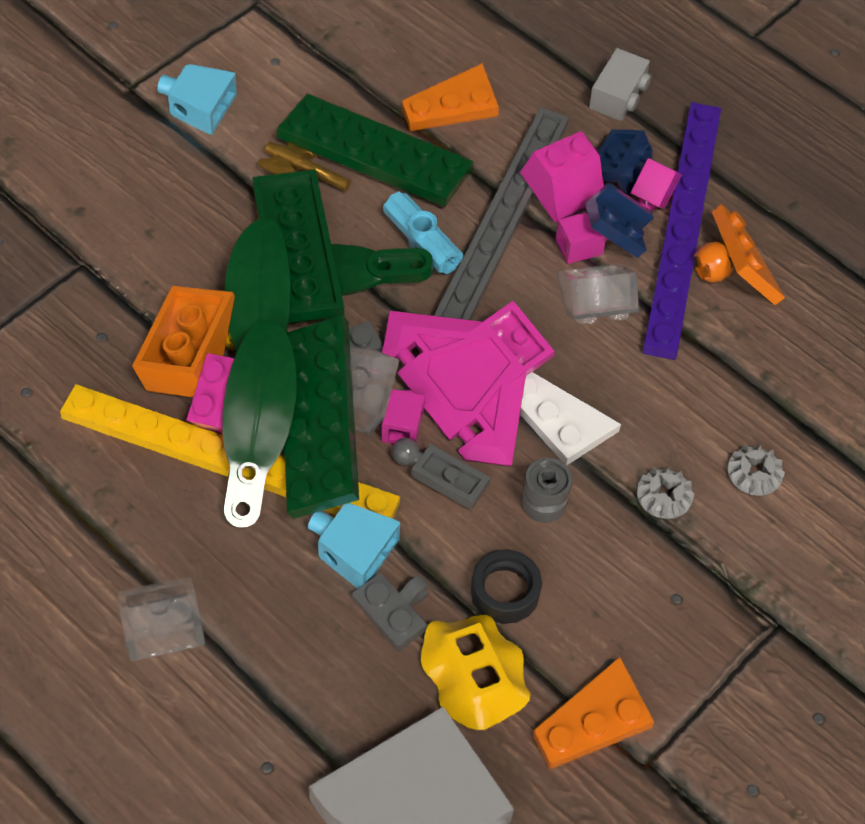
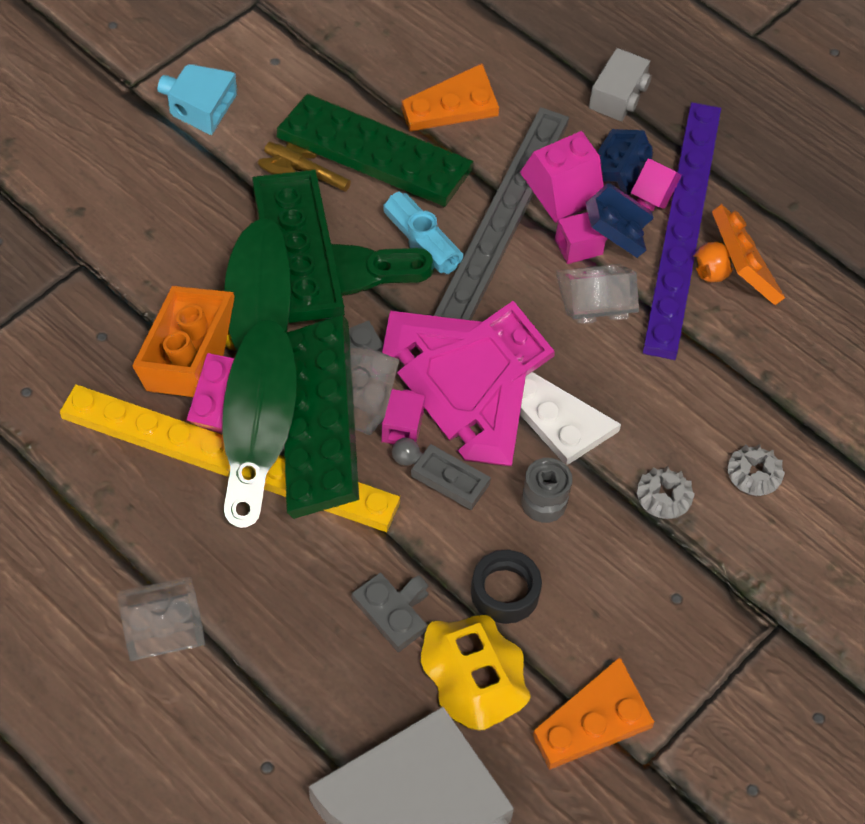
(355, 541): medium azure torso -> none

